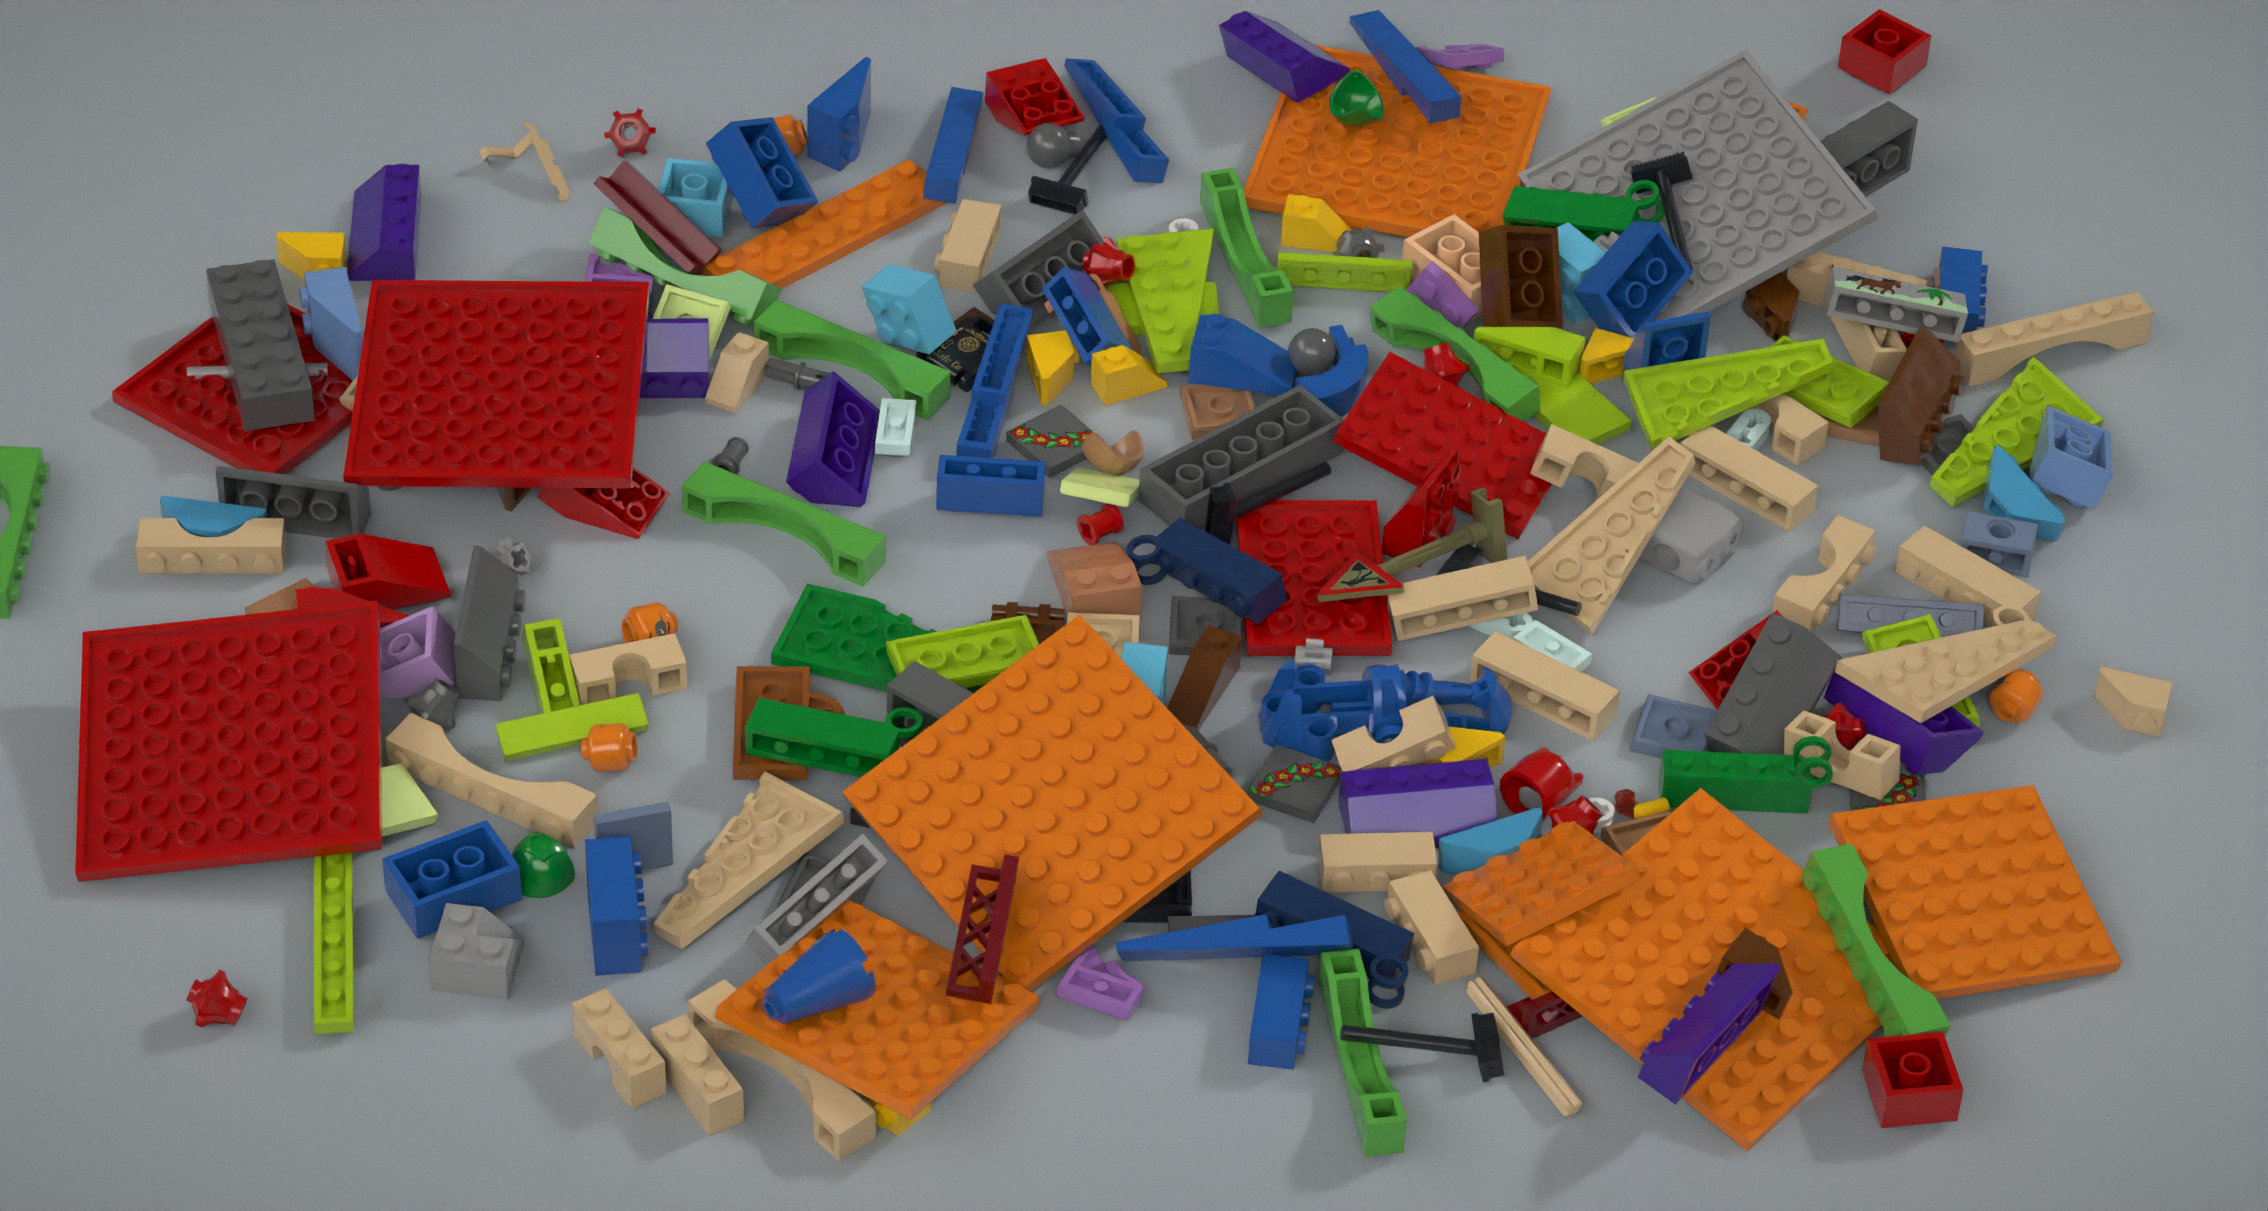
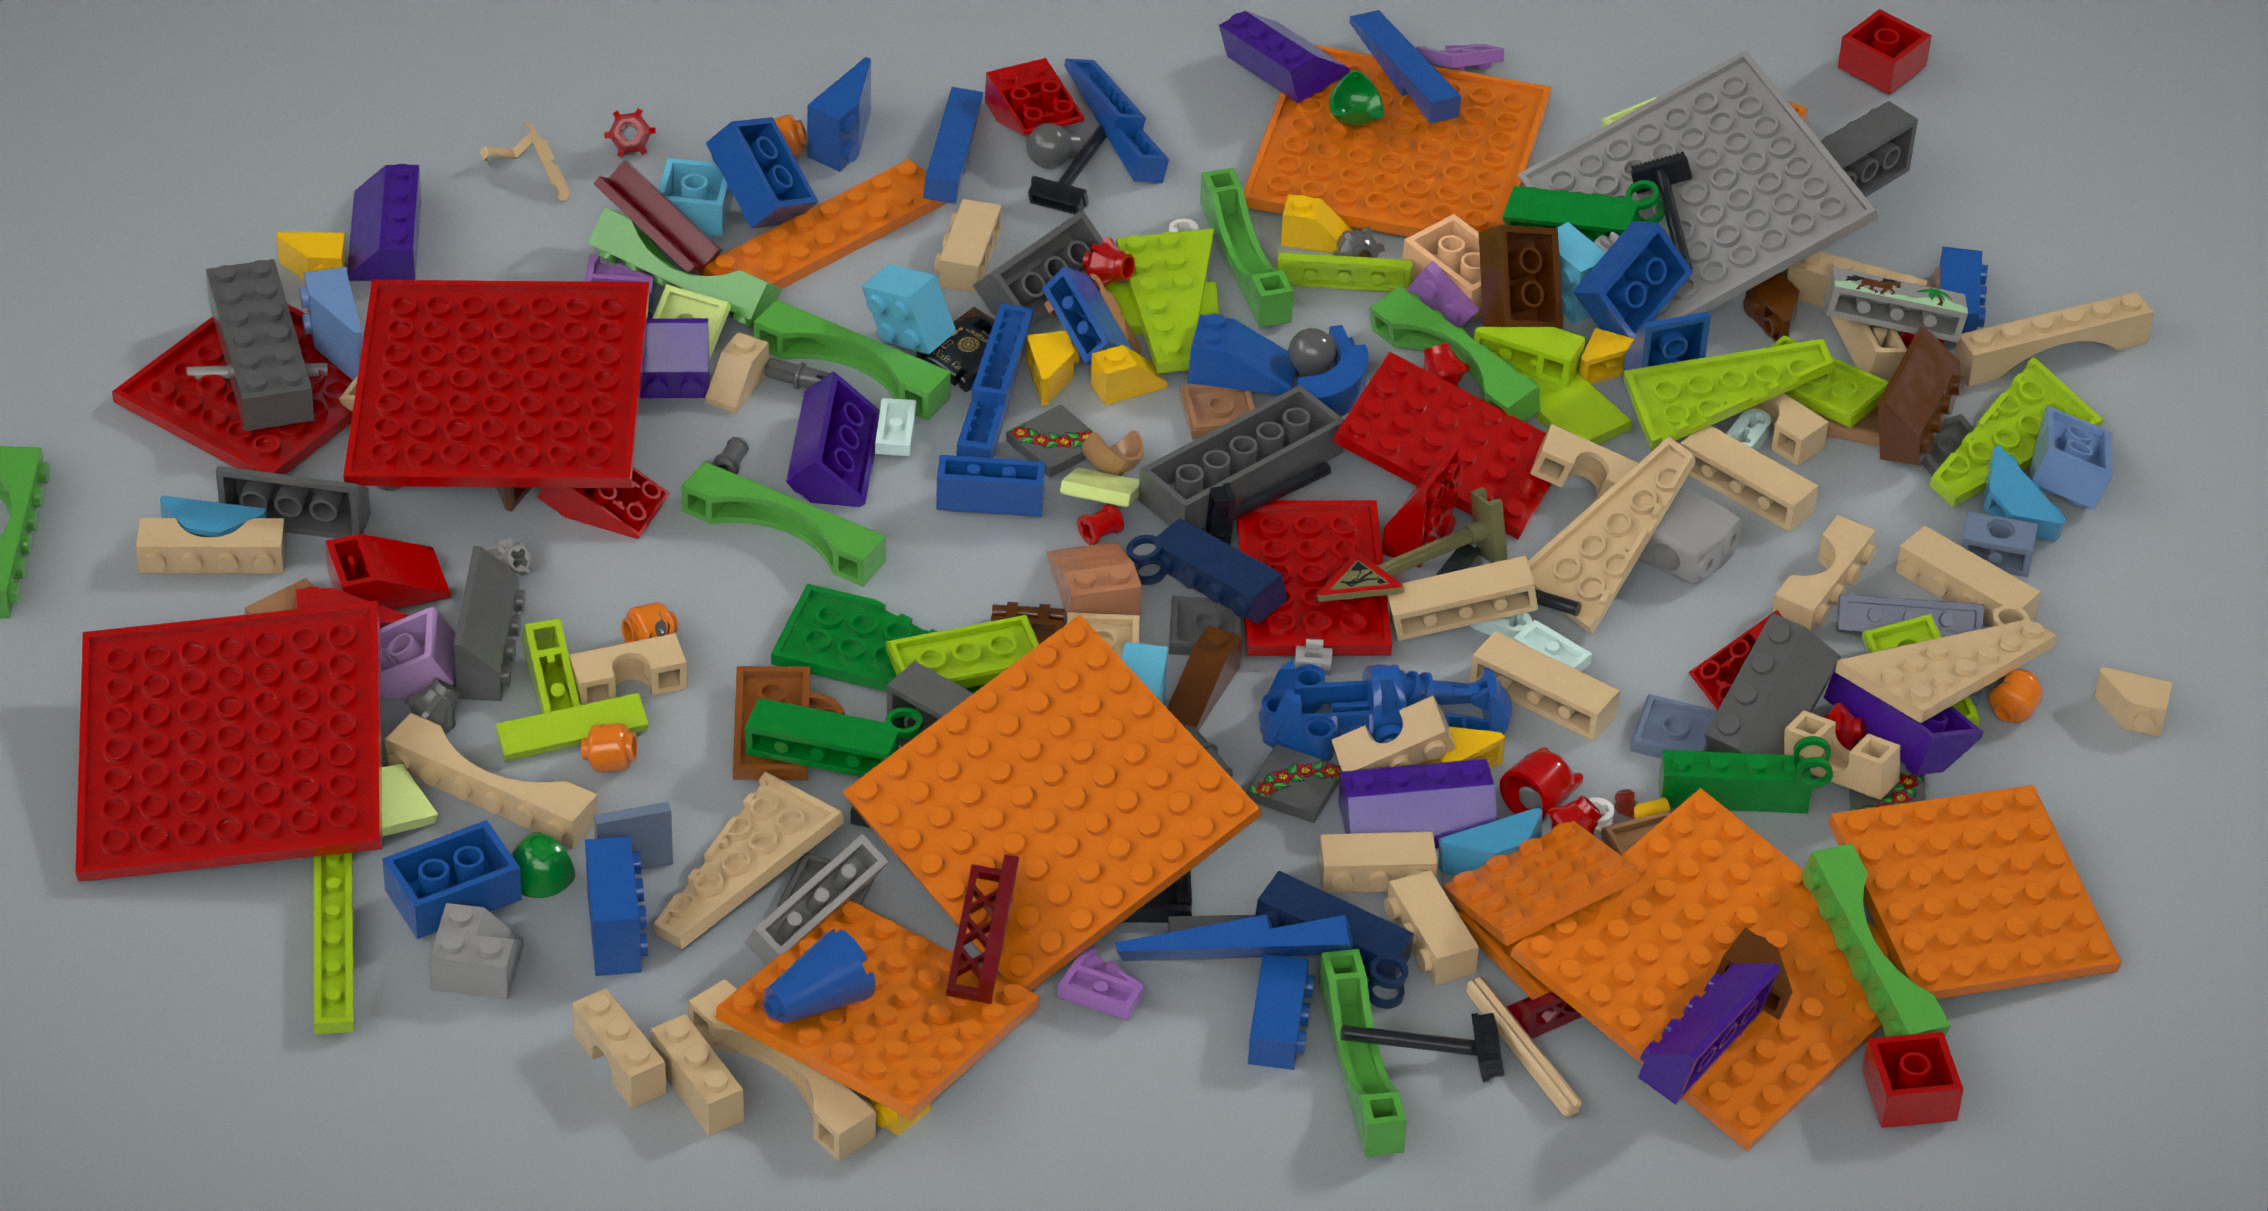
(216, 1001): red rock -> none

